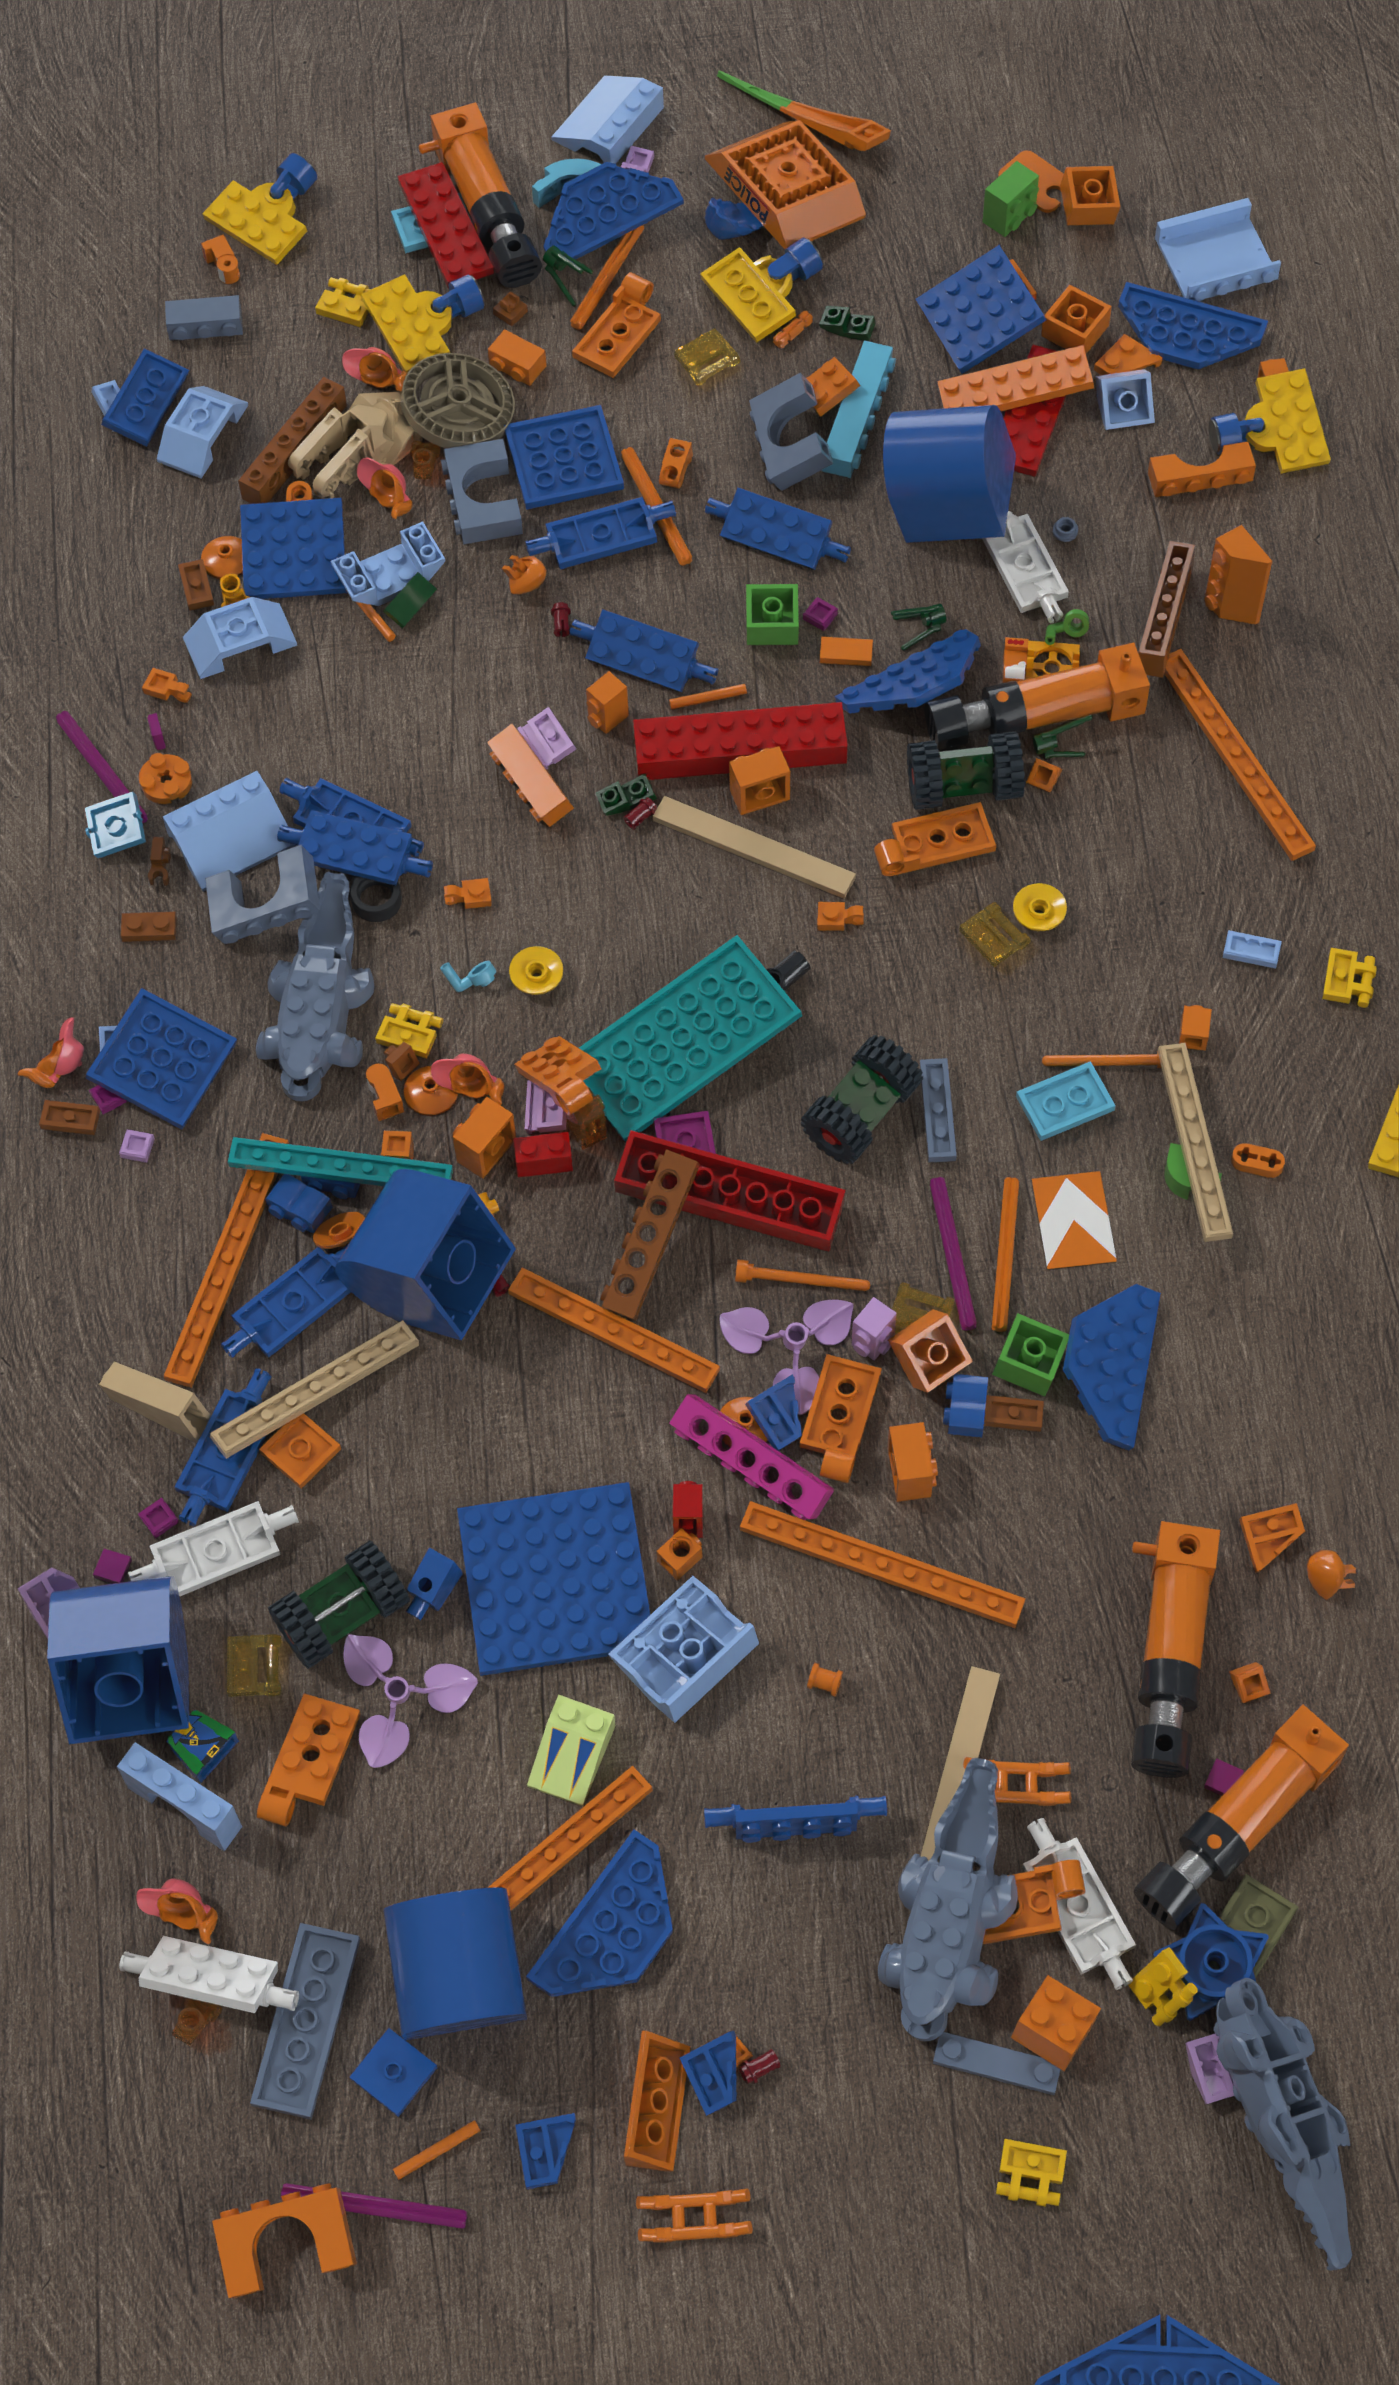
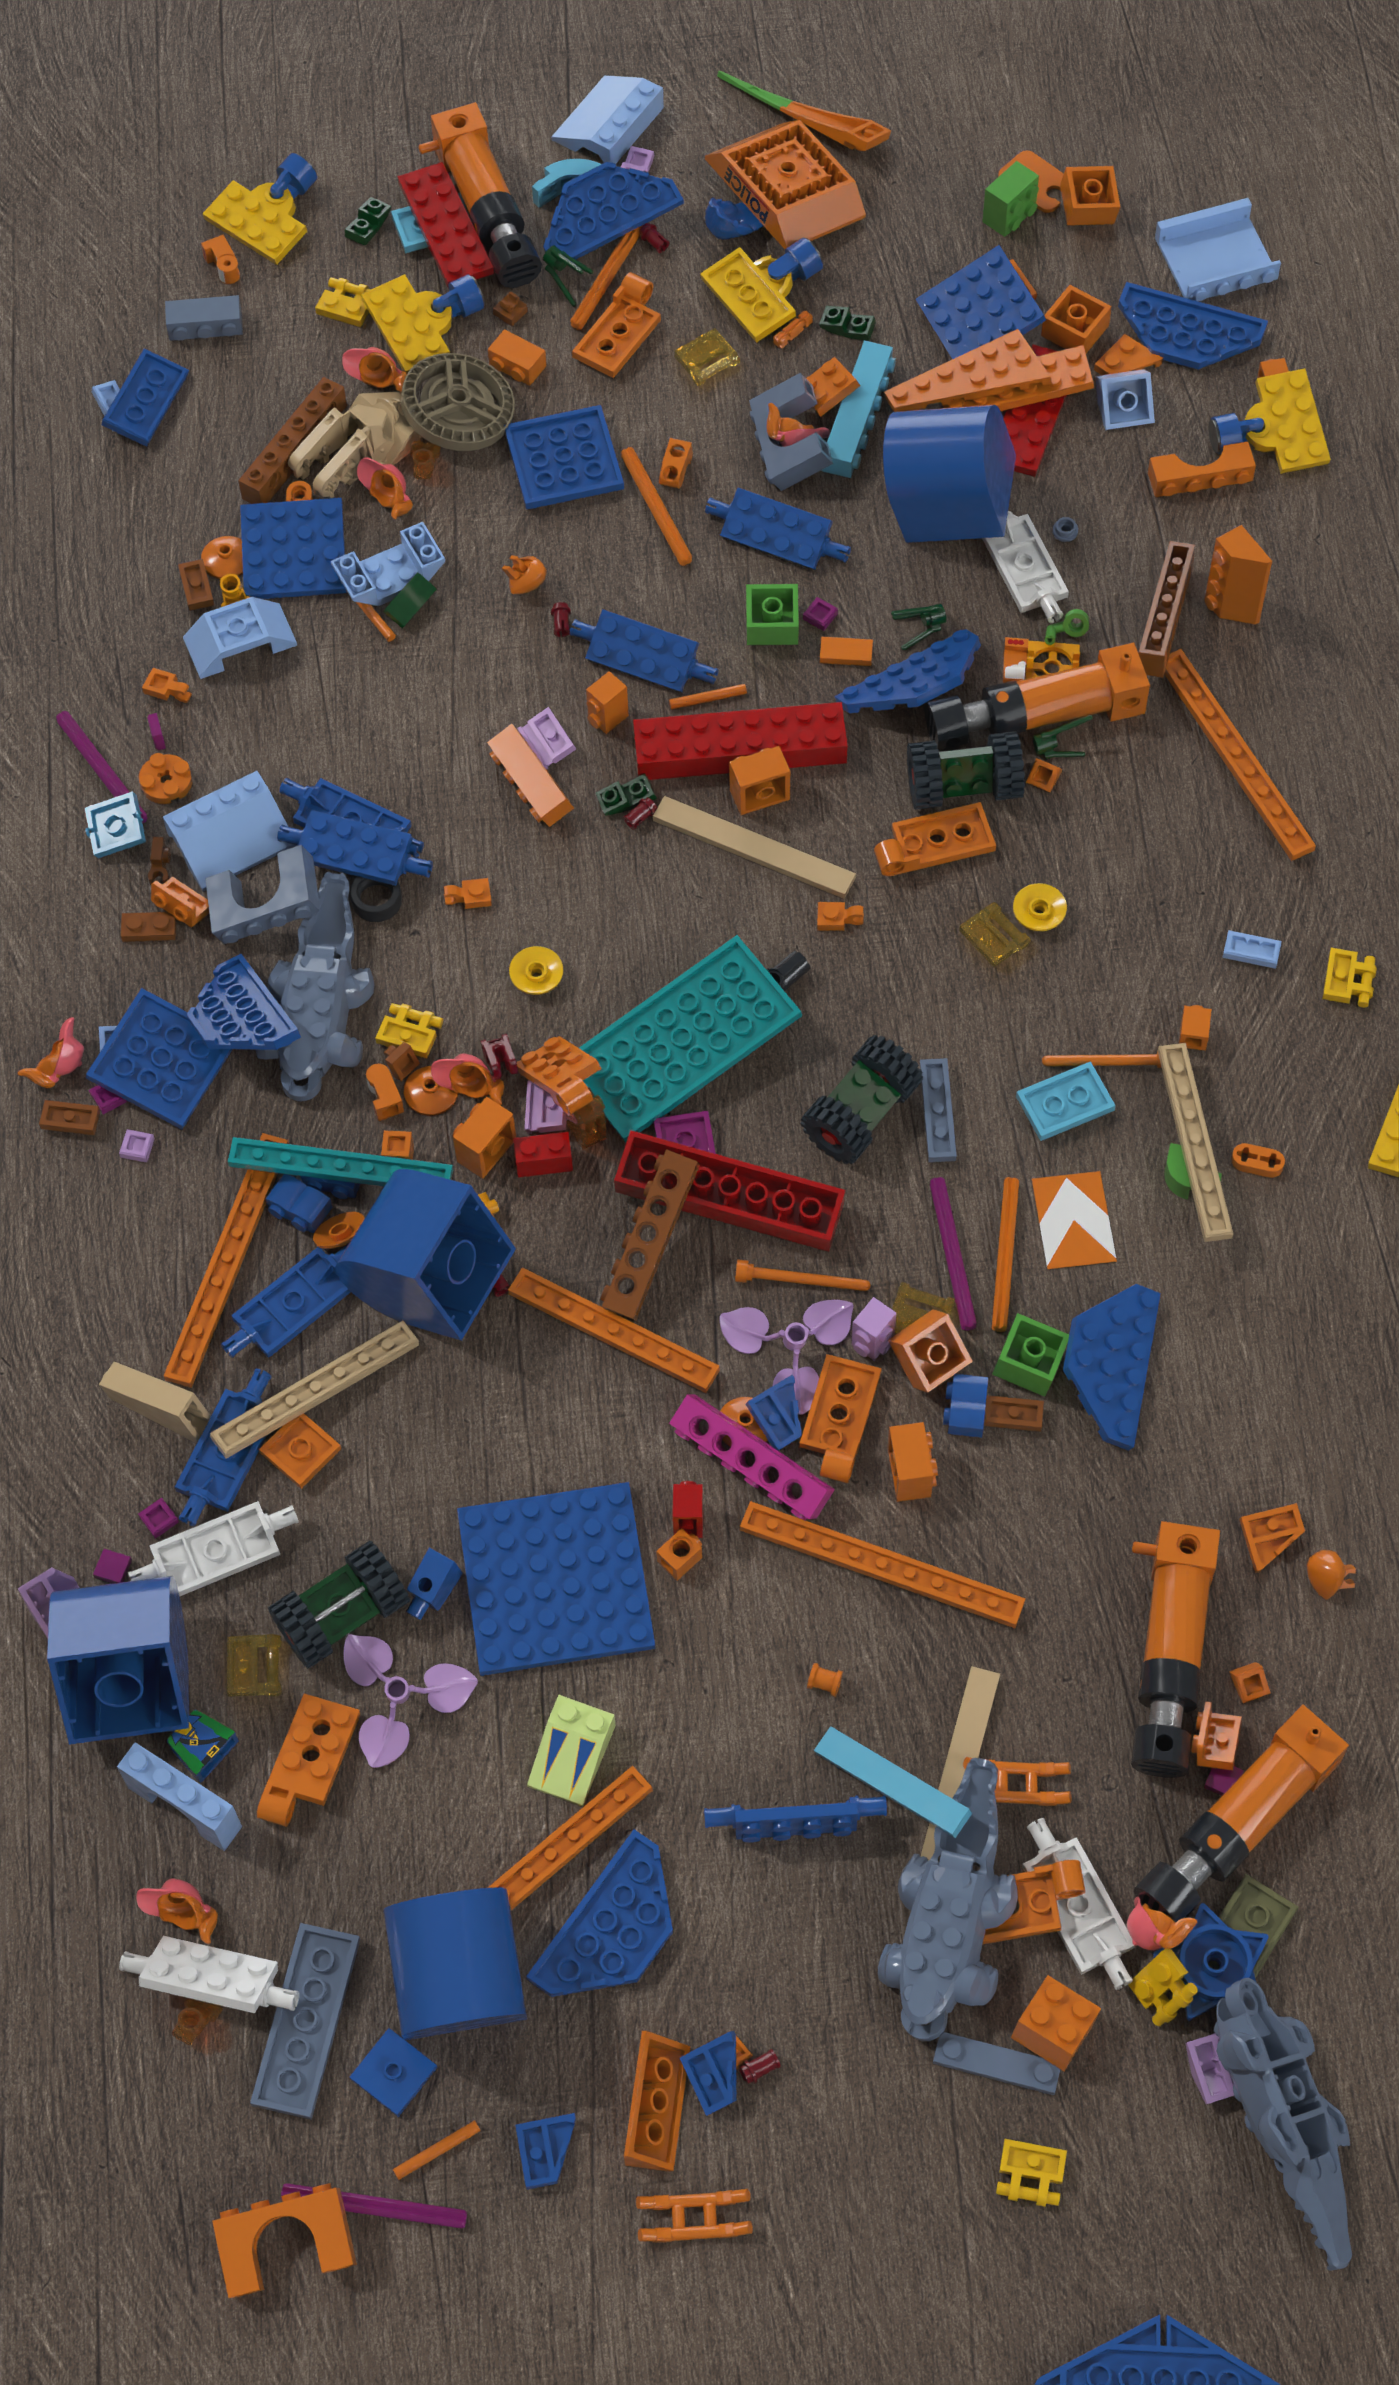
(179, 901): none -> orange bracket
(195, 427): light blue slope -> none
(240, 1011): none -> blue plate
(369, 221): none -> dark green slope
(475, 519): sand blue arch -> none
(480, 975): medium azure plate -> none
(499, 1051): none -> dark red piece
(601, 532): blue plate -> none
(652, 236): none -> dark red pin
(684, 1648): light blue piece -> none
(788, 430): none -> hair
(893, 1782): none -> medium azure tile
(976, 374): none -> orange wing
(1155, 1929): none -> hair
(1217, 1739): none -> orange bracket

